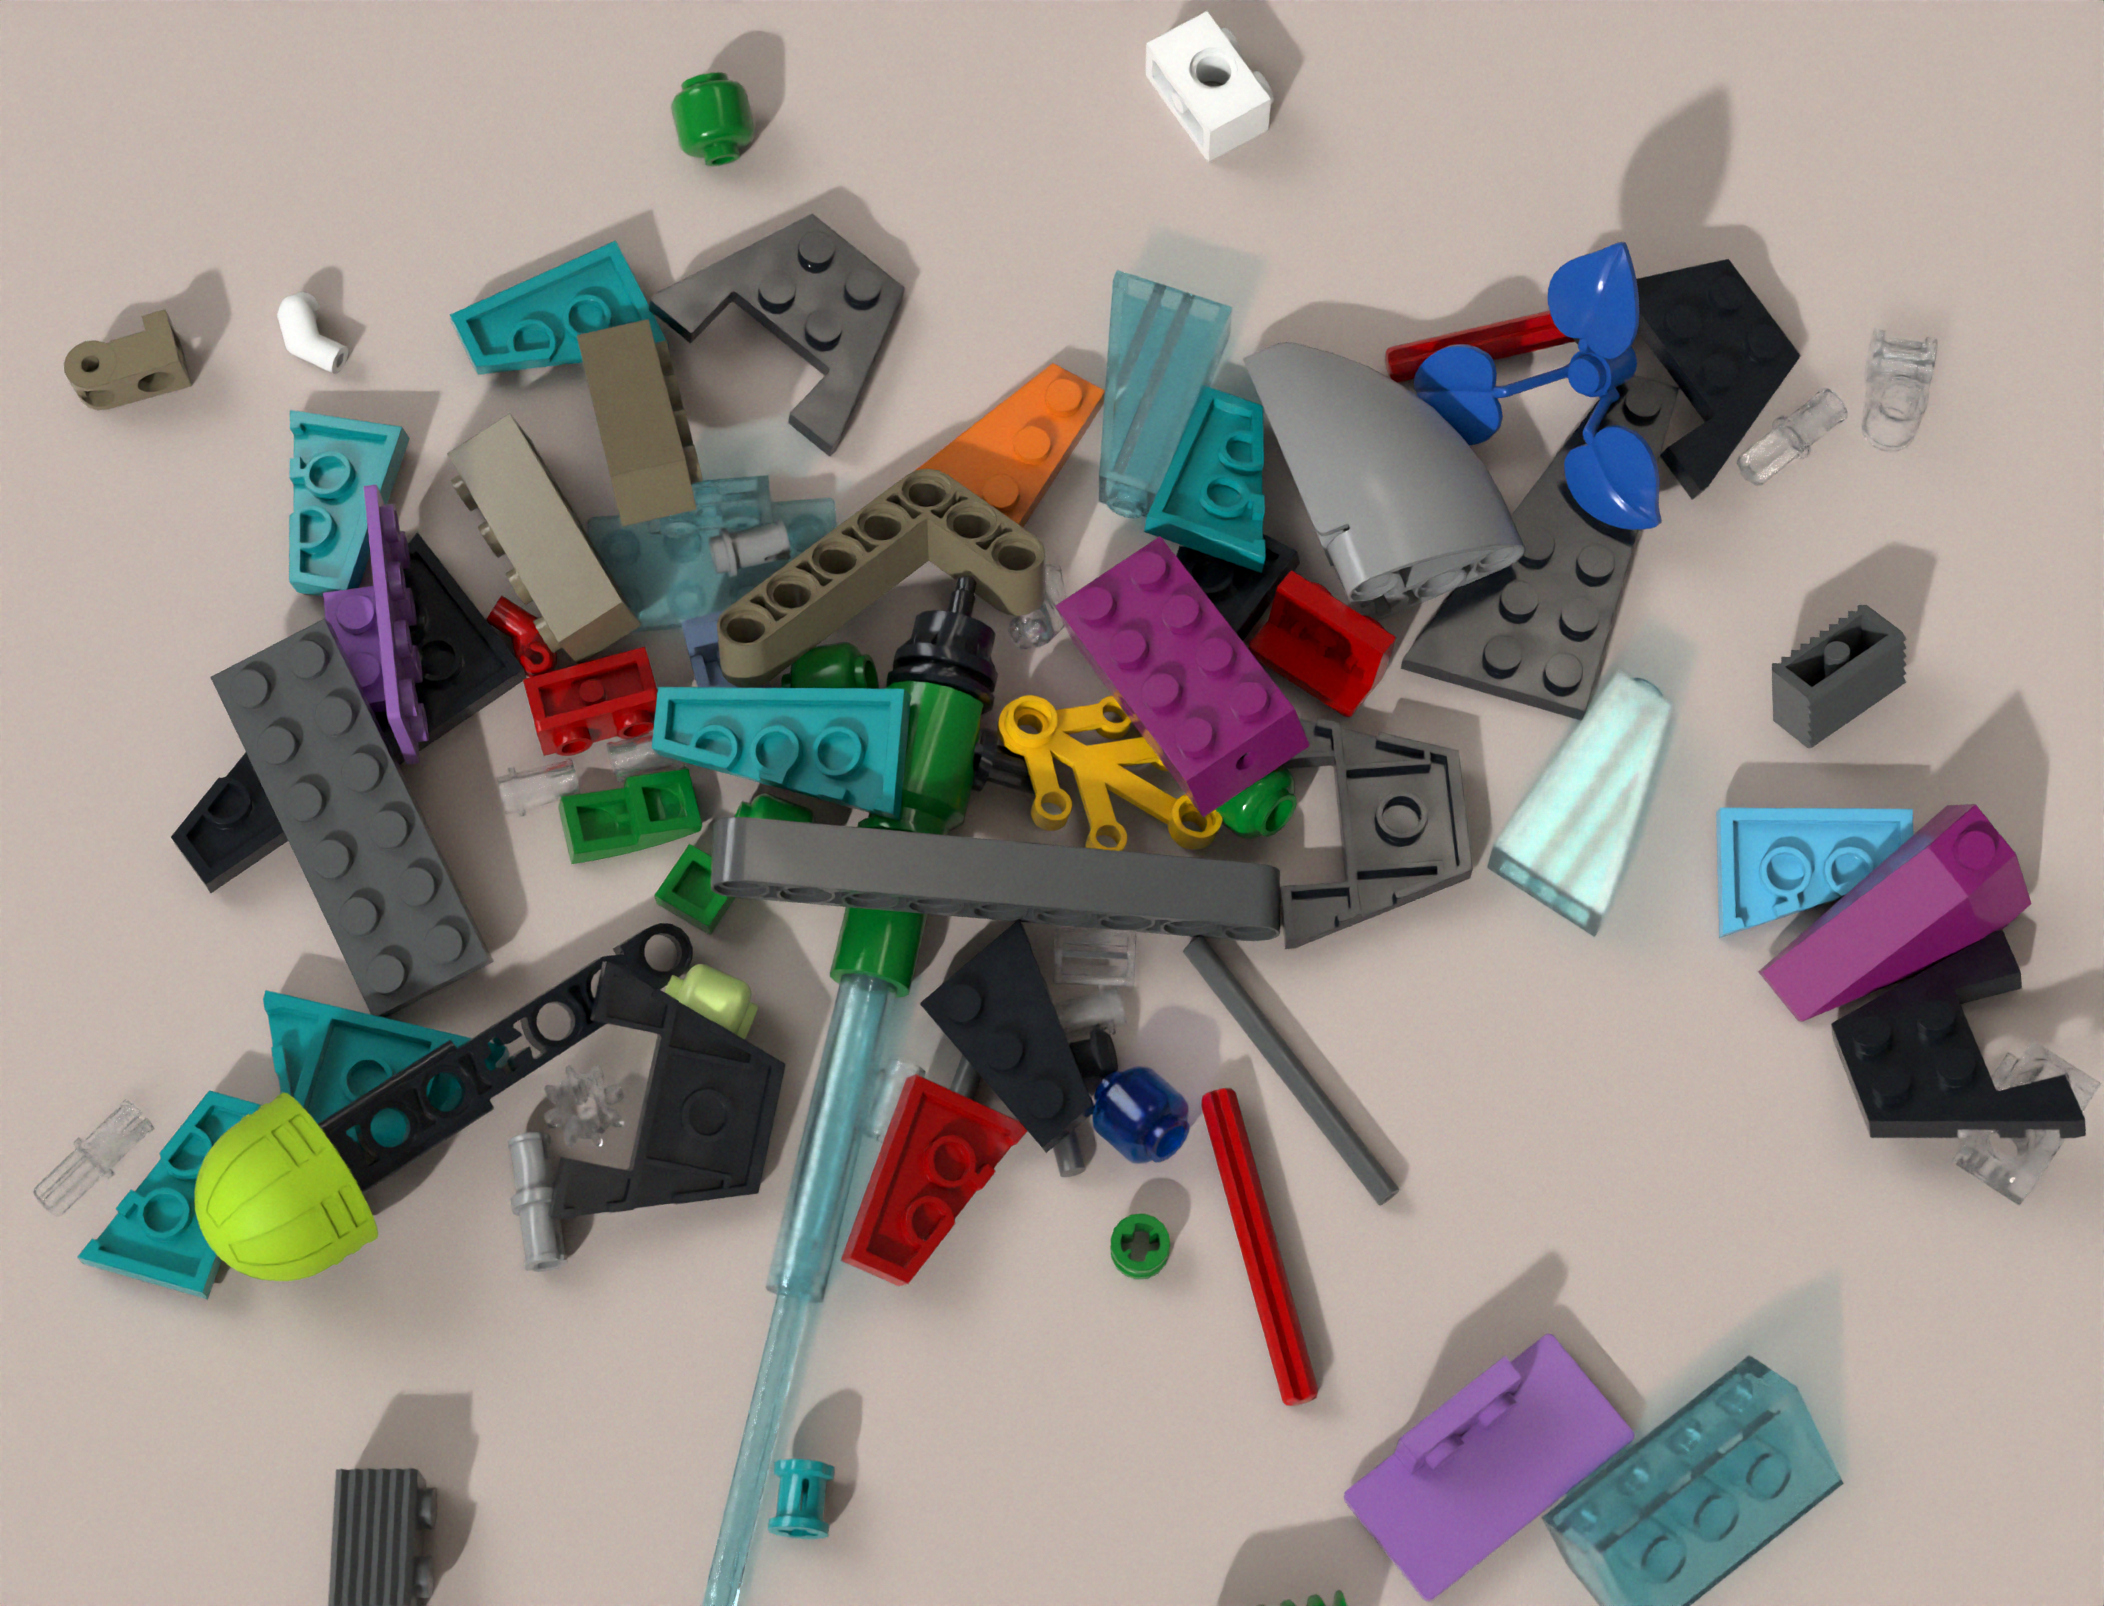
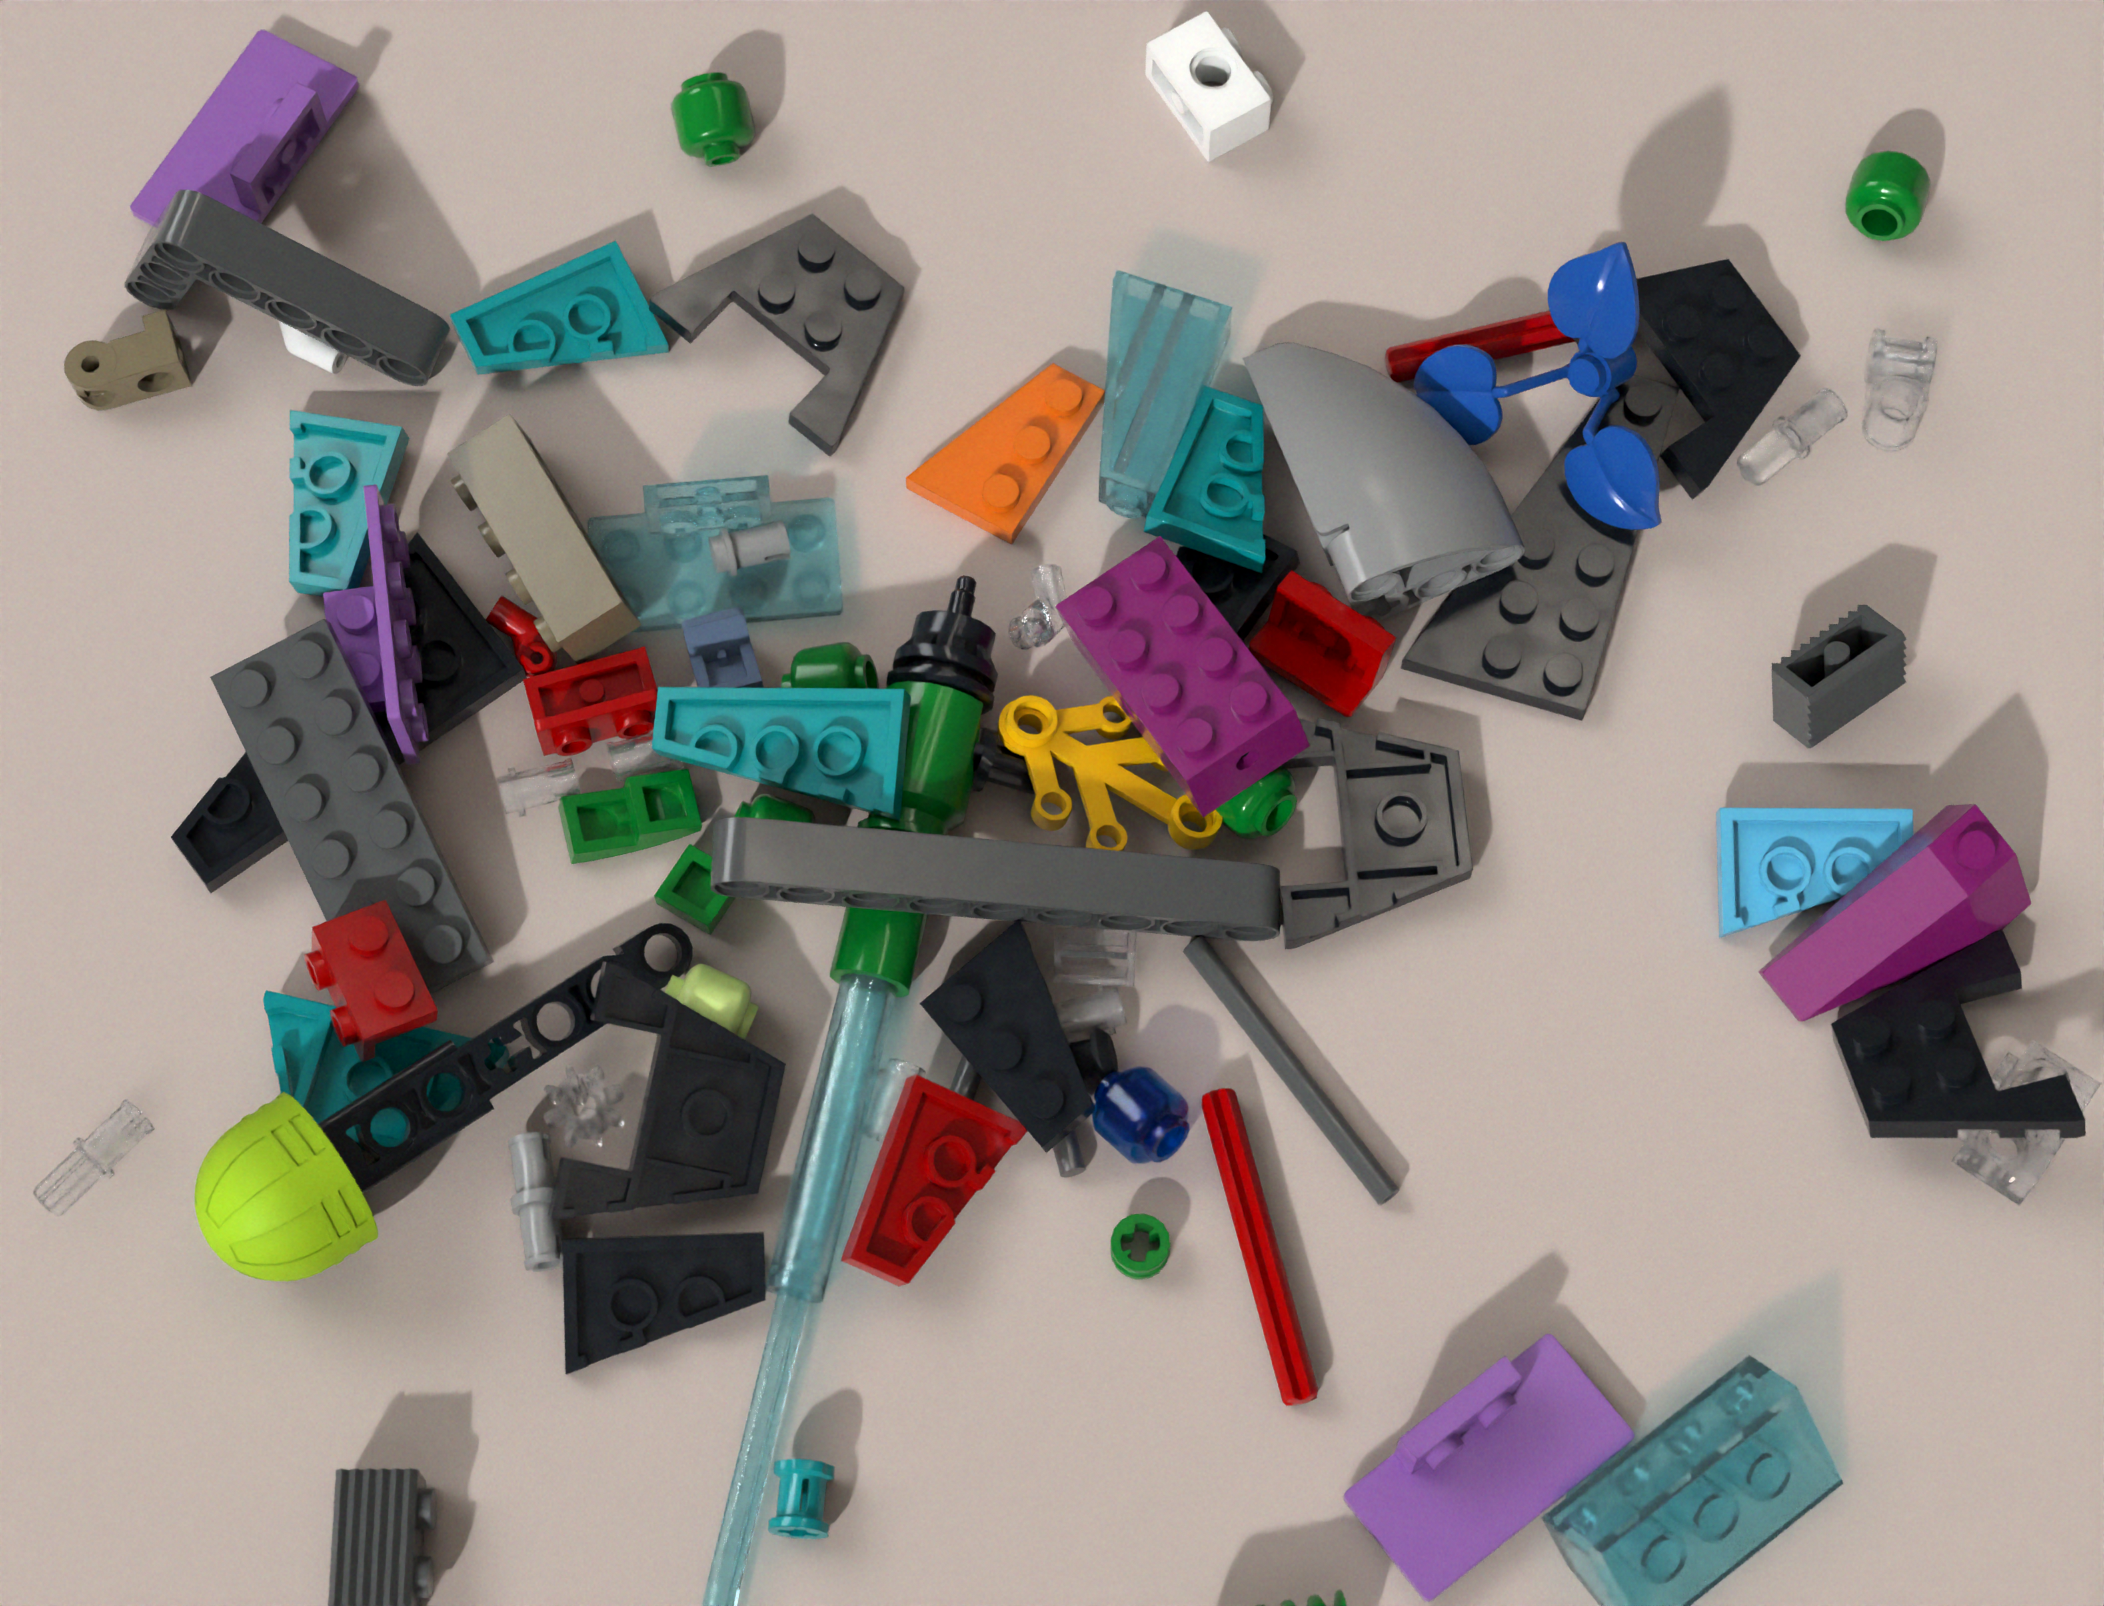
(157, 1225): teal wing -> none
(252, 130): none -> medium lavender bracket
(286, 281): none -> dark grey beam
(369, 978): none -> red bracket
(641, 422): dark tan brick -> none
(652, 1286): none -> black wing
(869, 554): dark tan beam -> none
(1582, 812): clear light blue slope -> none
(1887, 195): none -> green head

